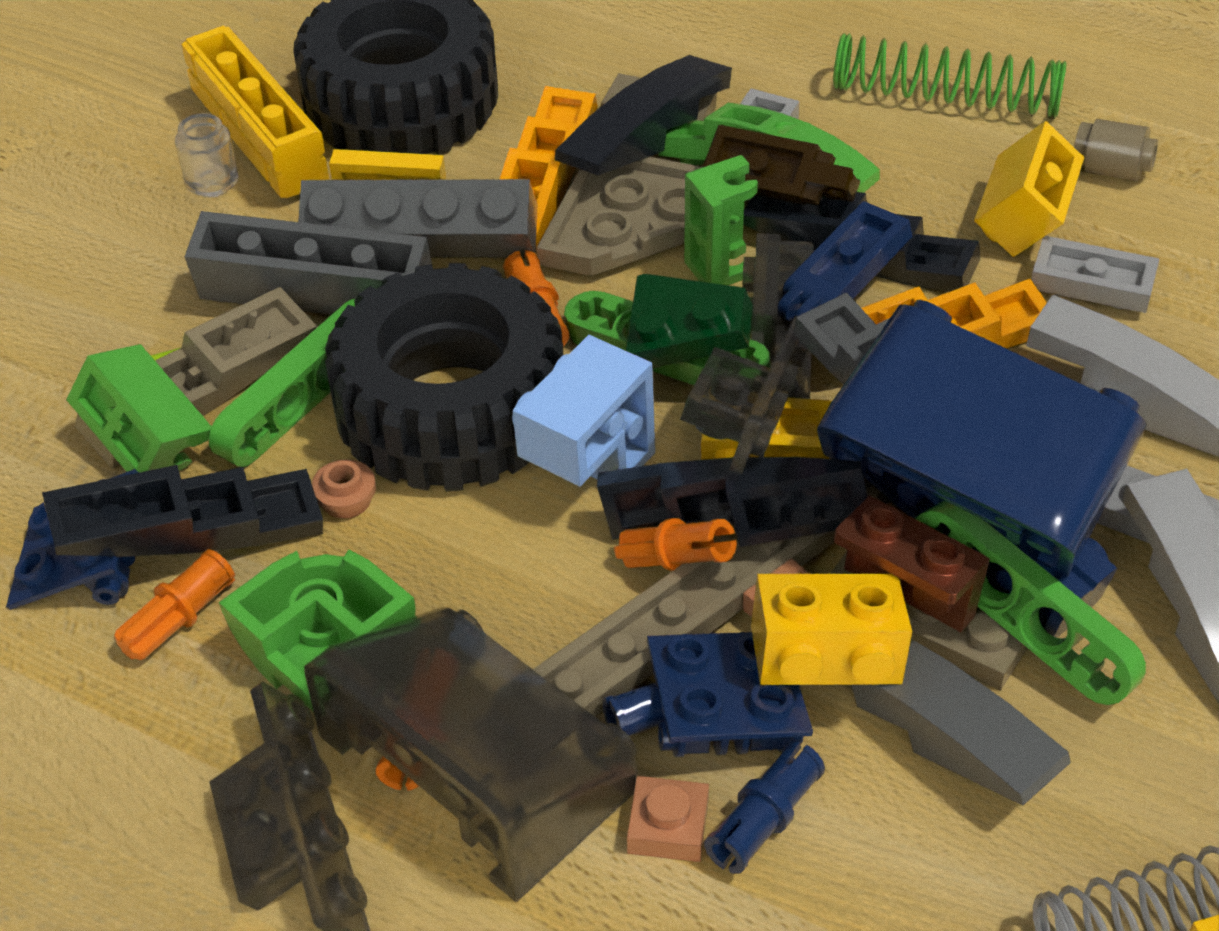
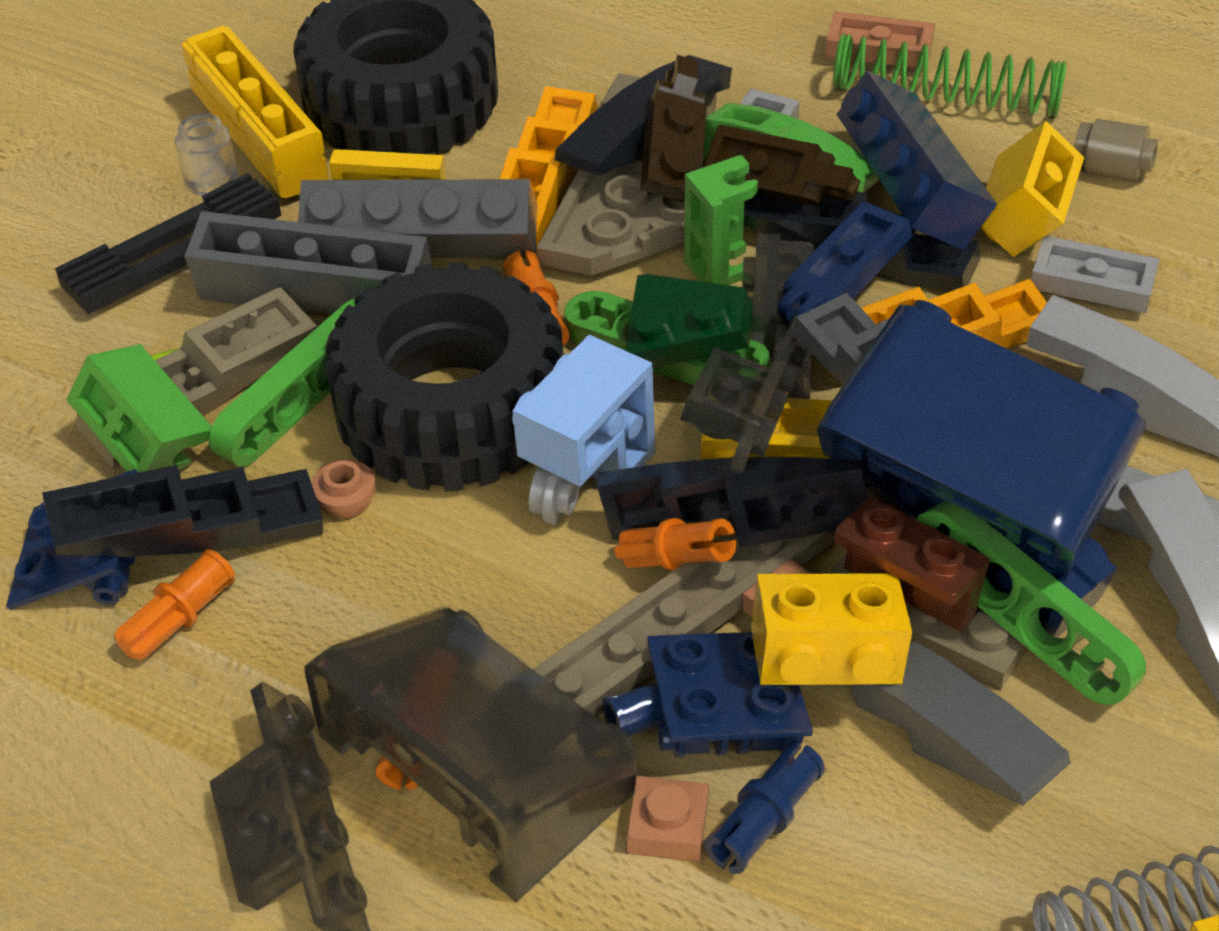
(103, 272): none -> black container
(305, 607): bright green brick -> none
(552, 496): none -> light grey plate
(674, 131): none -> dark brown hinge
(875, 29): none -> nougat plate
(915, 160): none -> dark blue brick

